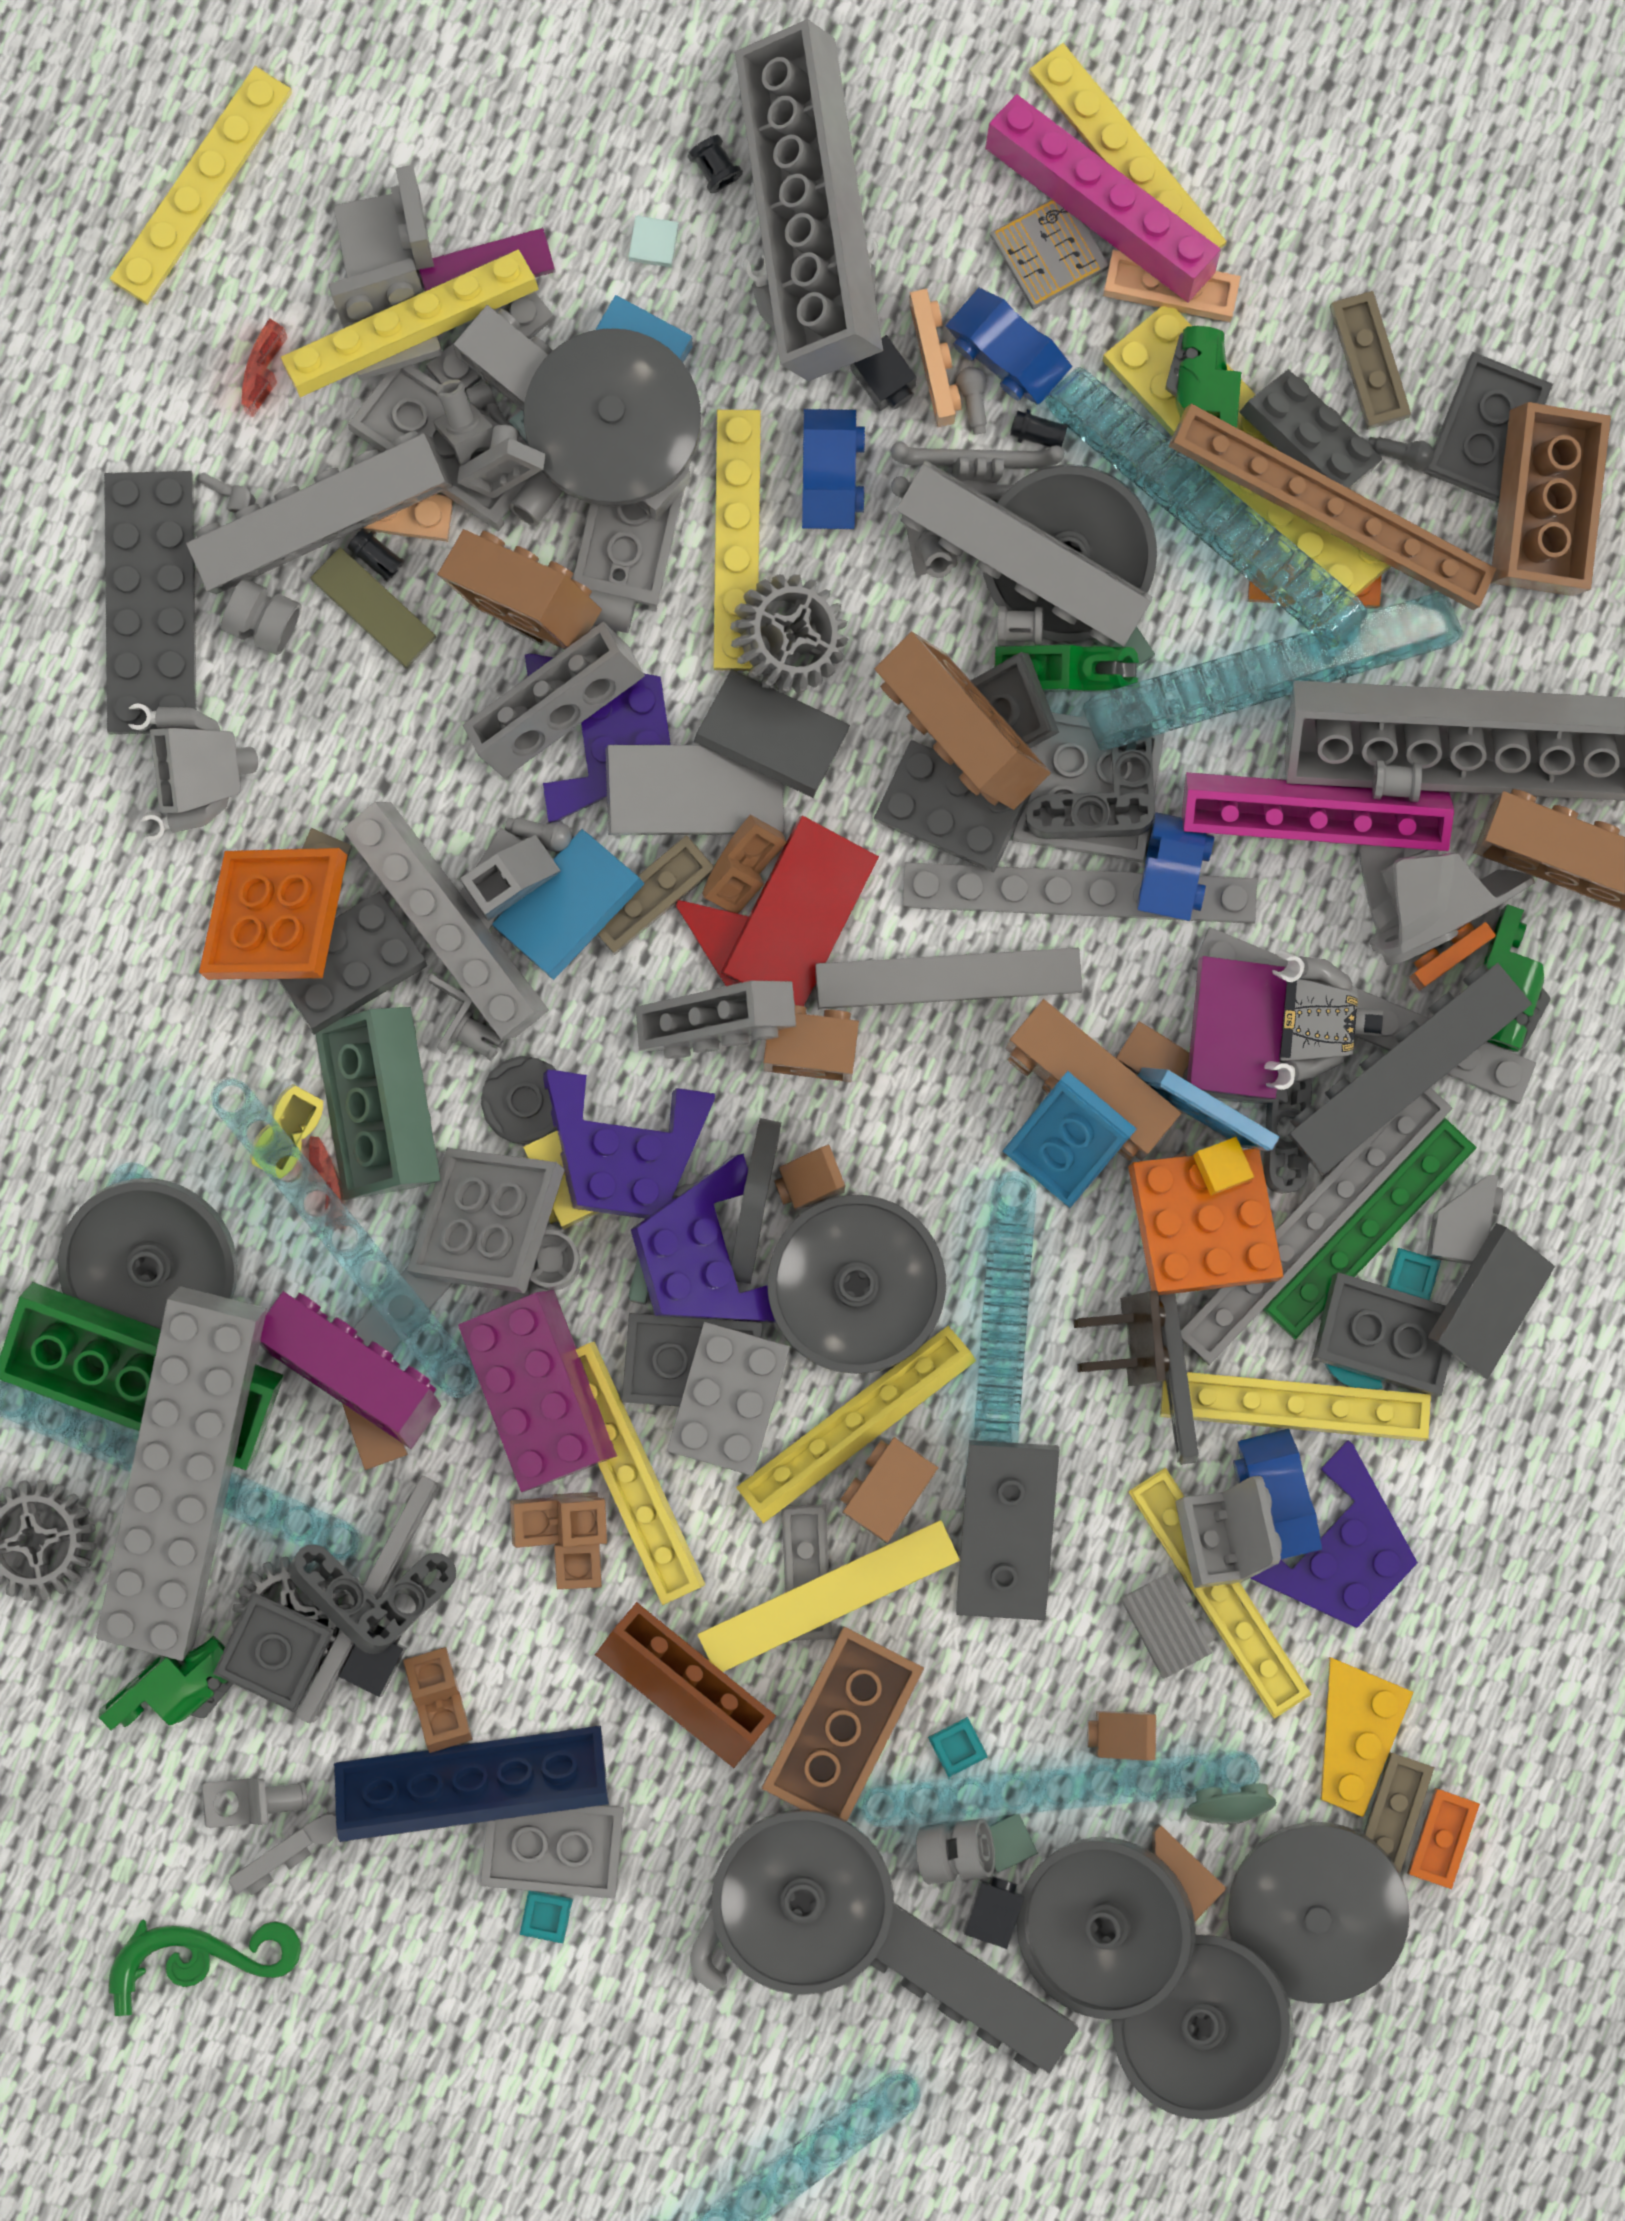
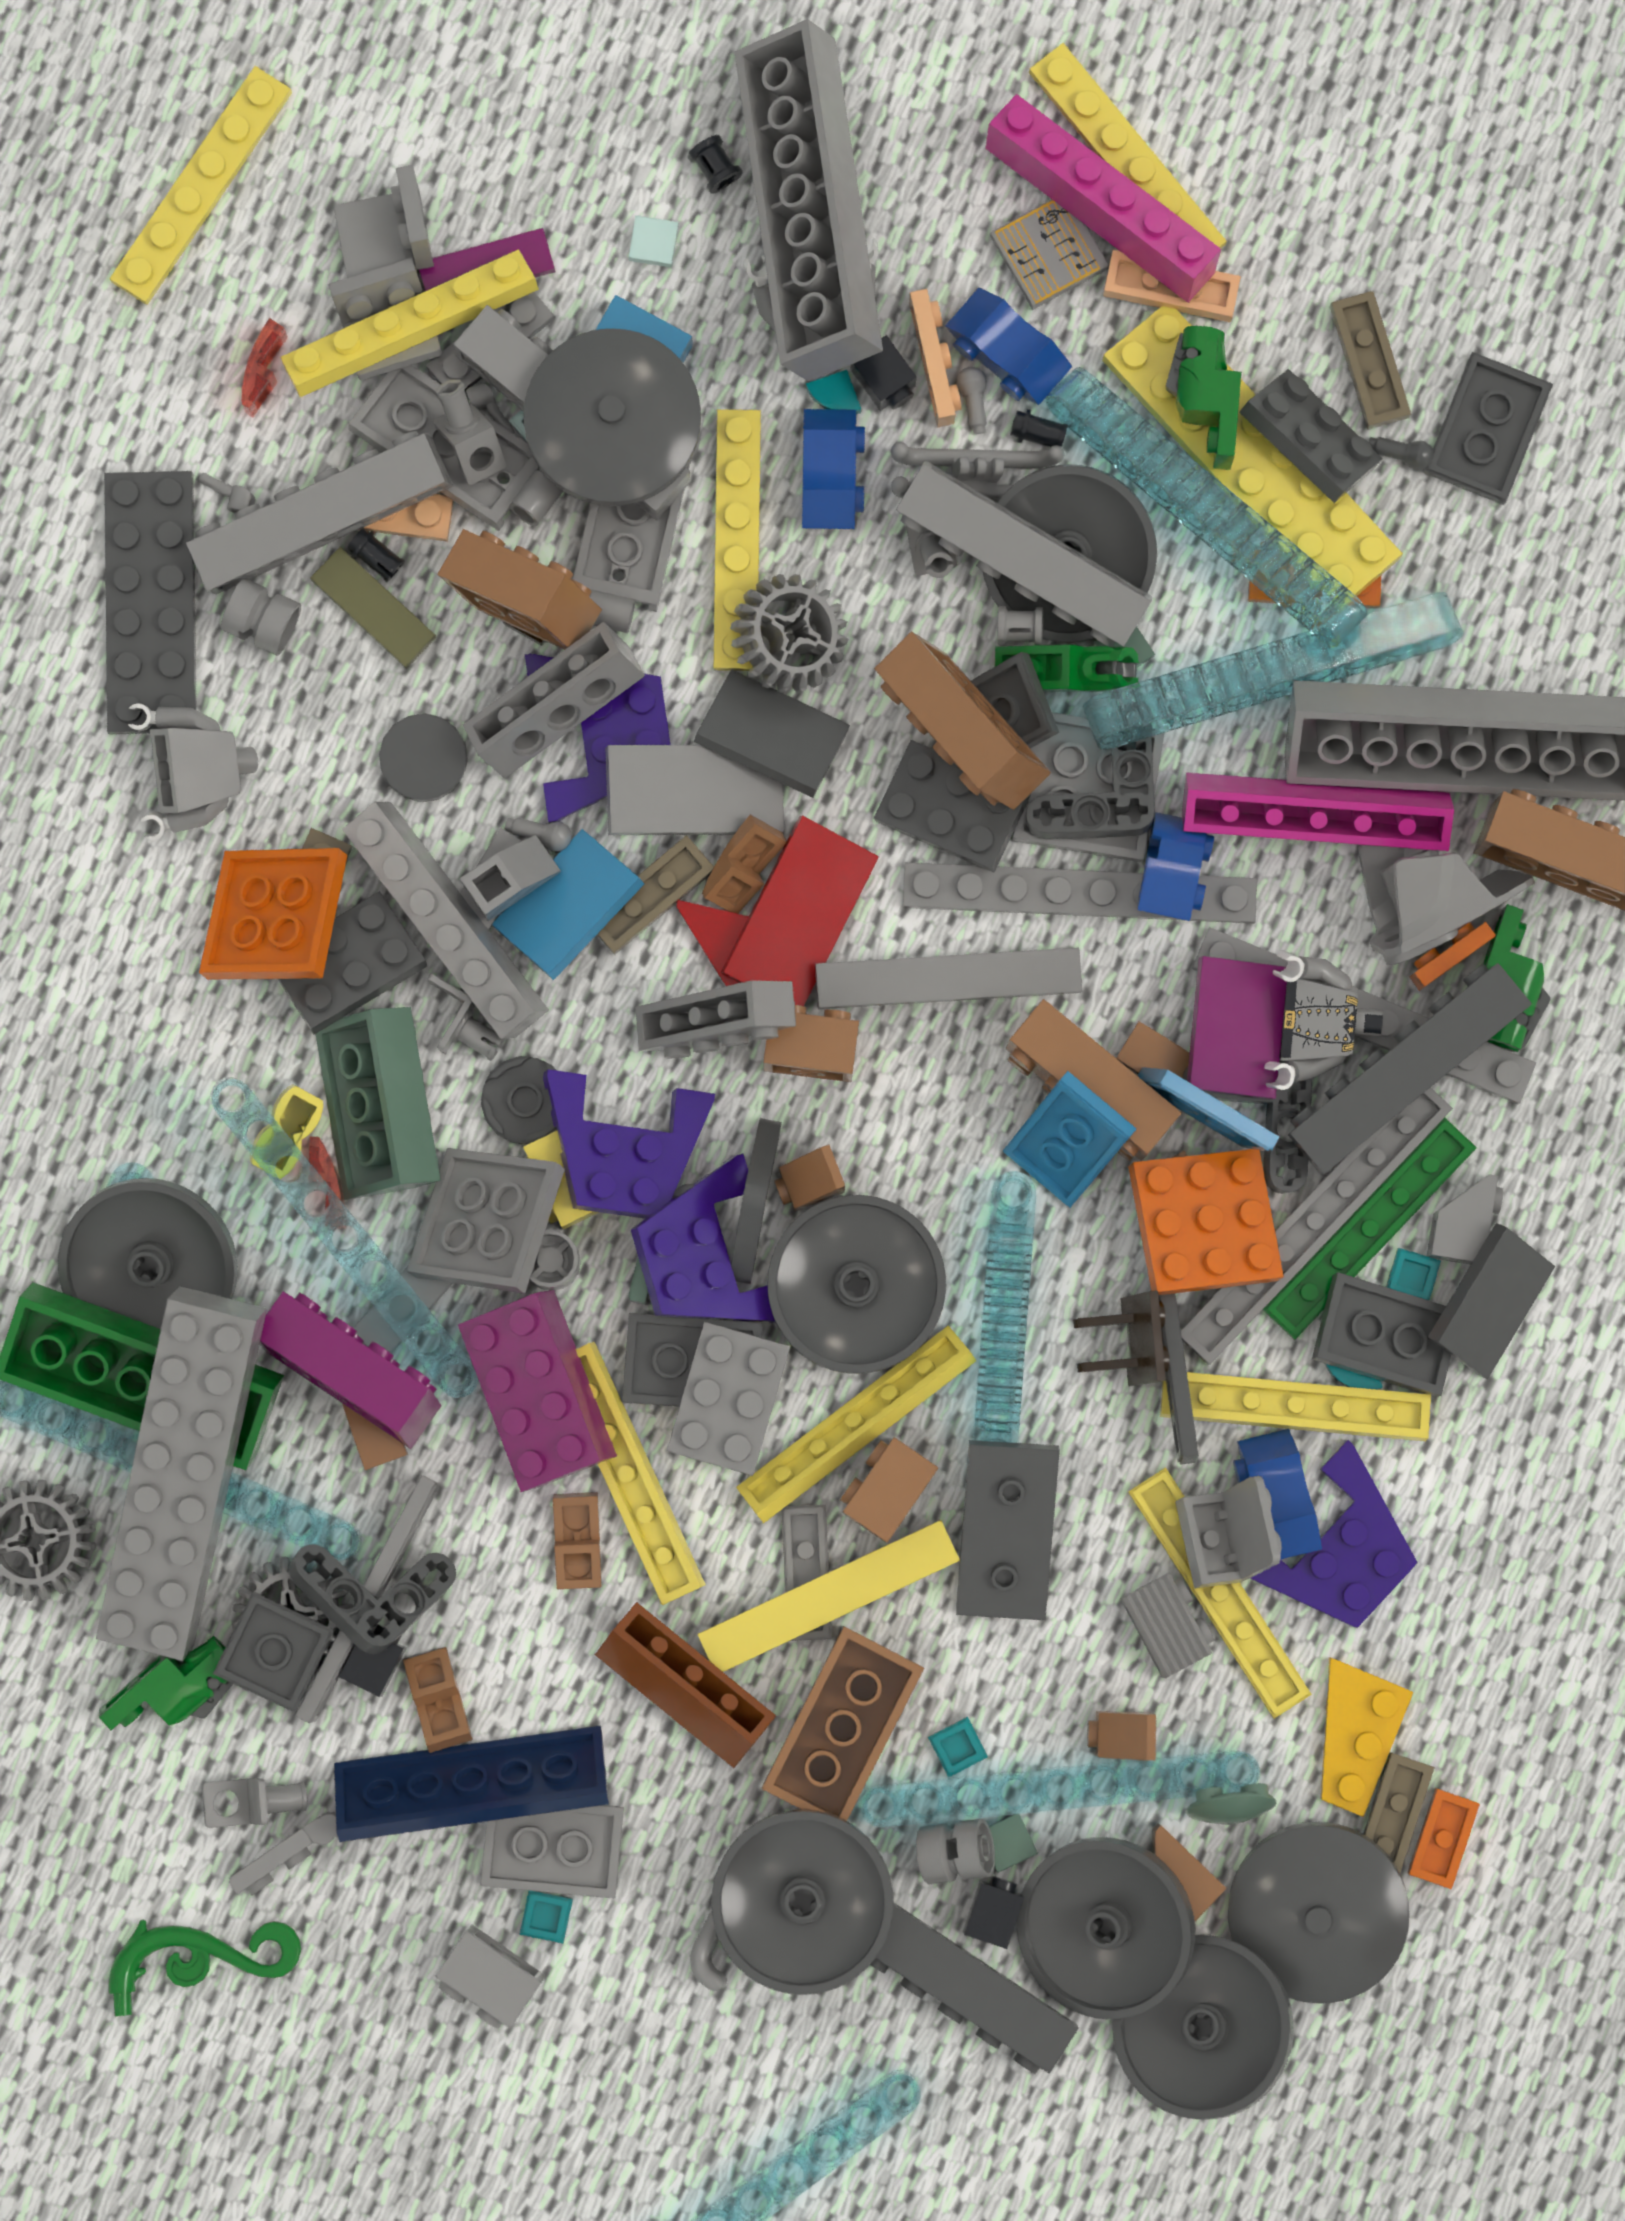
(423, 757): none -> dark grey tile
(489, 1978): none -> light grey brick
(502, 465): light grey tile -> none
(558, 1521): medium nougat slope -> none
(834, 392): none -> teal tile
(1223, 1166): yellow tile -> none
(1332, 507): medium nougat plate -> none
(1397, 781): light grey bush -> none
(1550, 499): medium nougat brick -> none

